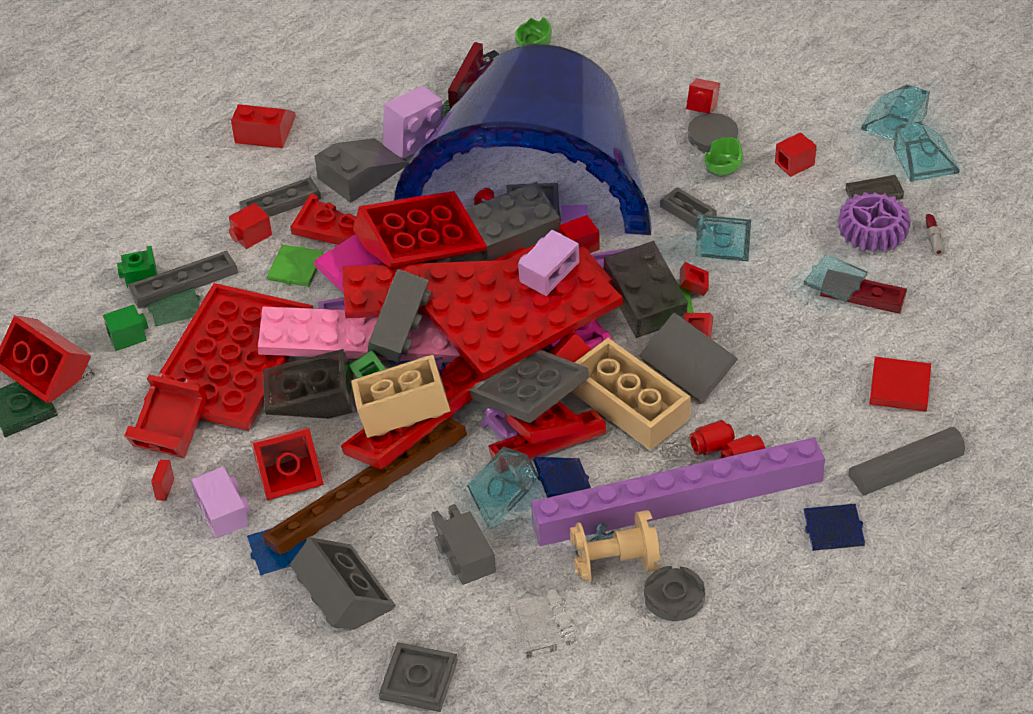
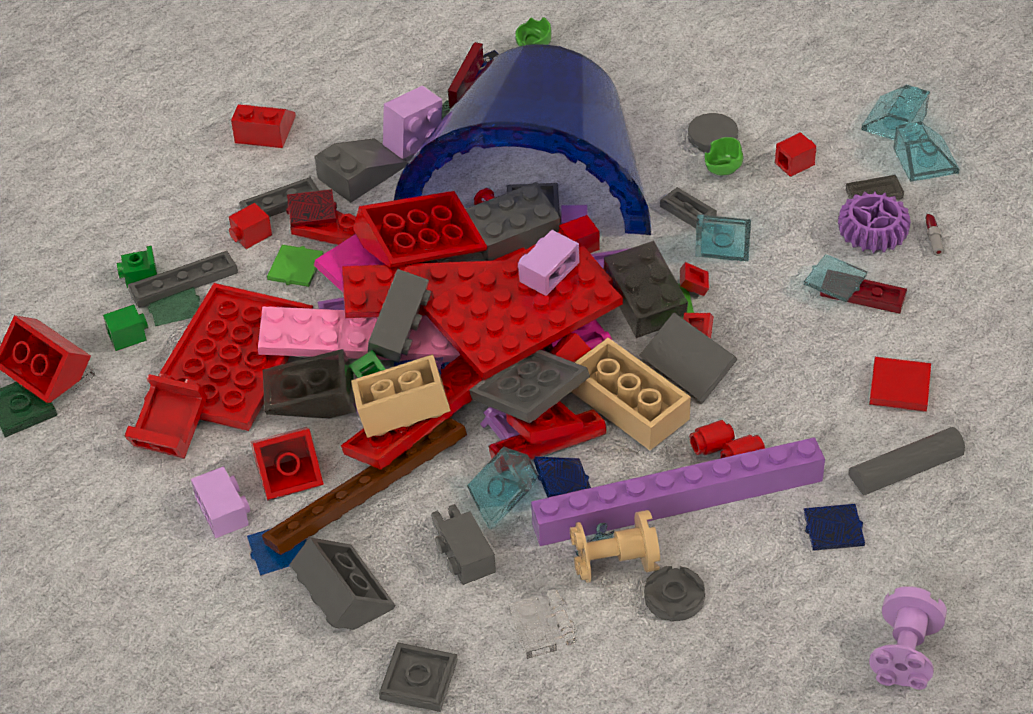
(162, 480): red tile -> none
(311, 208): none -> dark red piece
(703, 96): red brick -> none
(912, 617): none -> lavender piece

